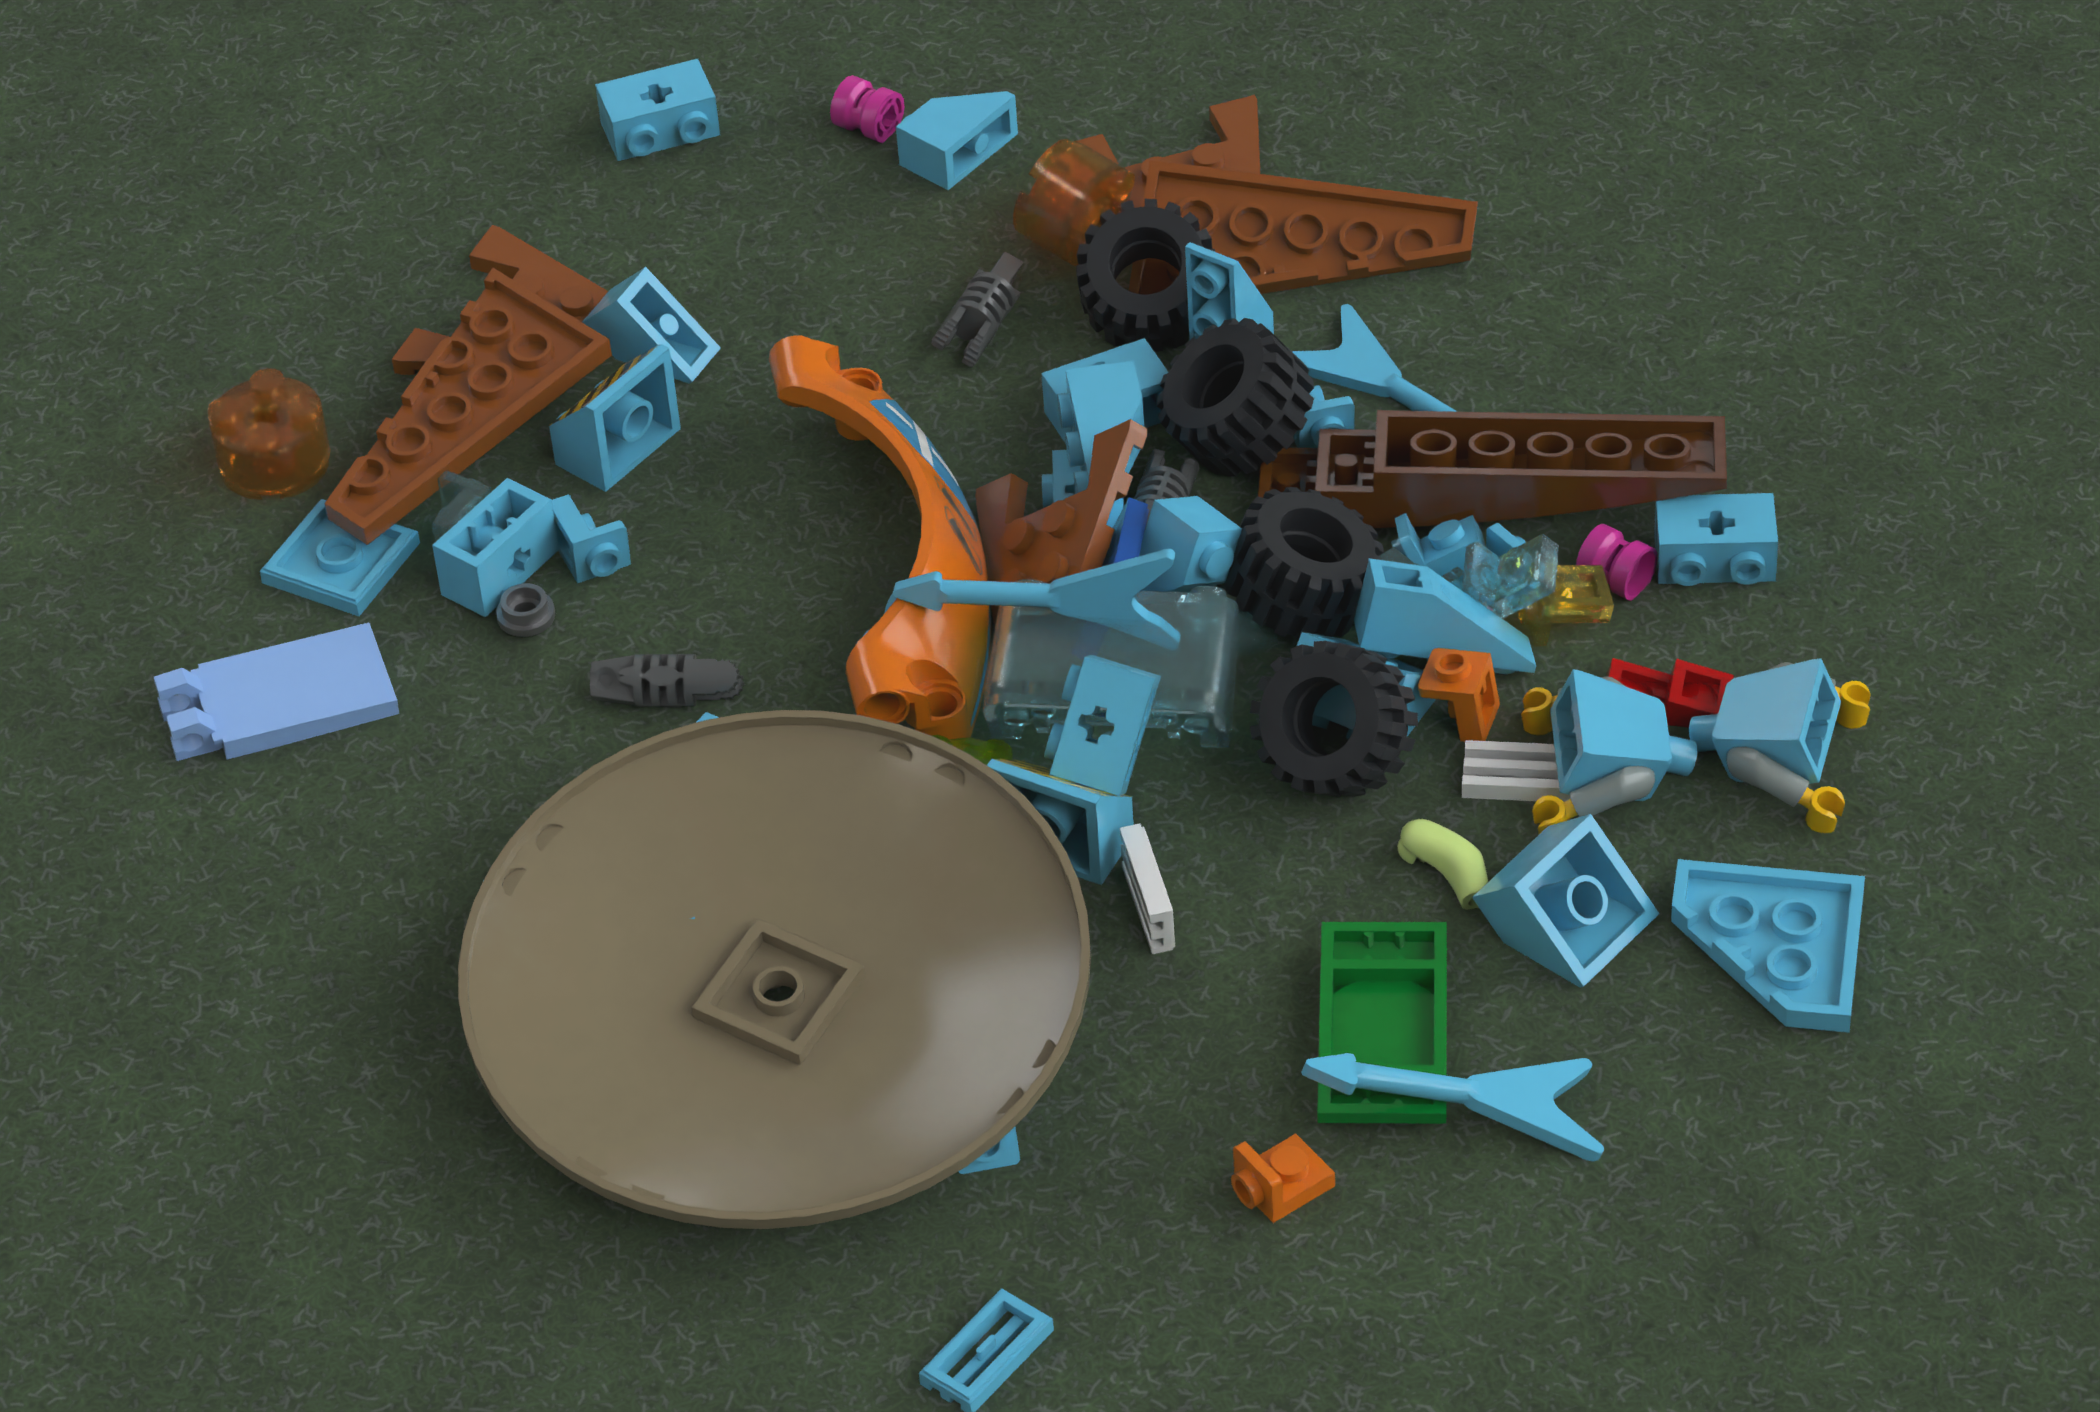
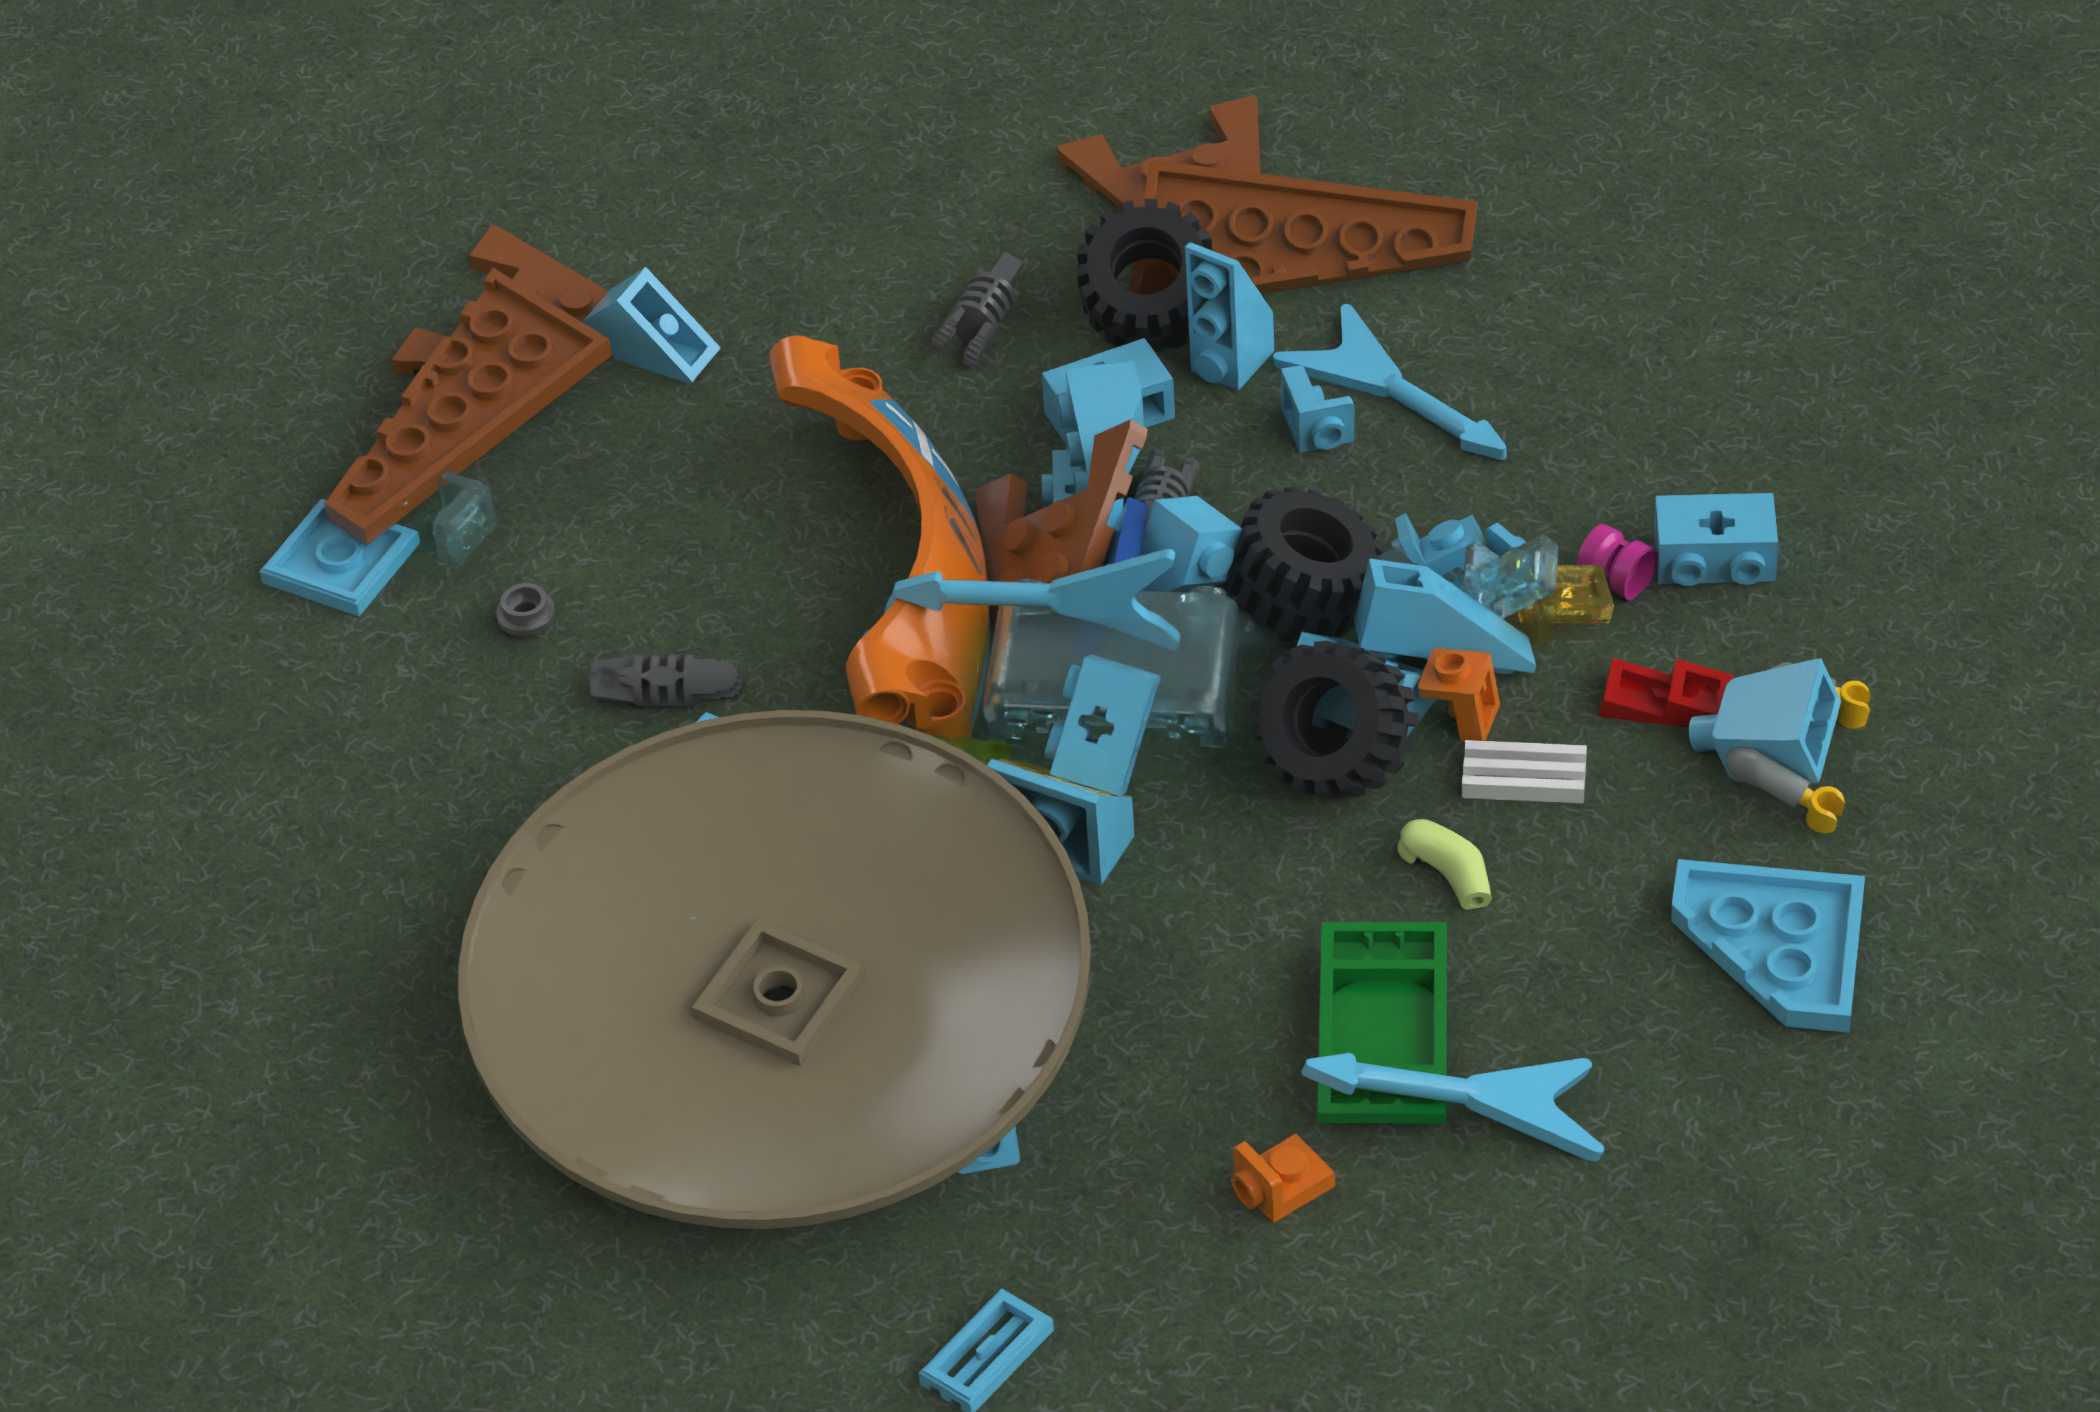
(269, 436): clear orange brick -> none
(277, 694): light blue tile -> none
(495, 546): medium azure brick -> none
(584, 547): medium azure bracket -> none
(619, 421): medium azure slope -> none
(657, 109): medium azure brick -> none
(863, 107): dark pink wheel -> none
(955, 135): medium azure slope -> none
(1069, 196): clear orange brick -> none
(1147, 888): white tile -> none
(1235, 397): black tyre -> none
(1504, 464): reddish brown slope -> none
(1567, 901): medium azure slope -> none
(1606, 744): medium azure torso -> none

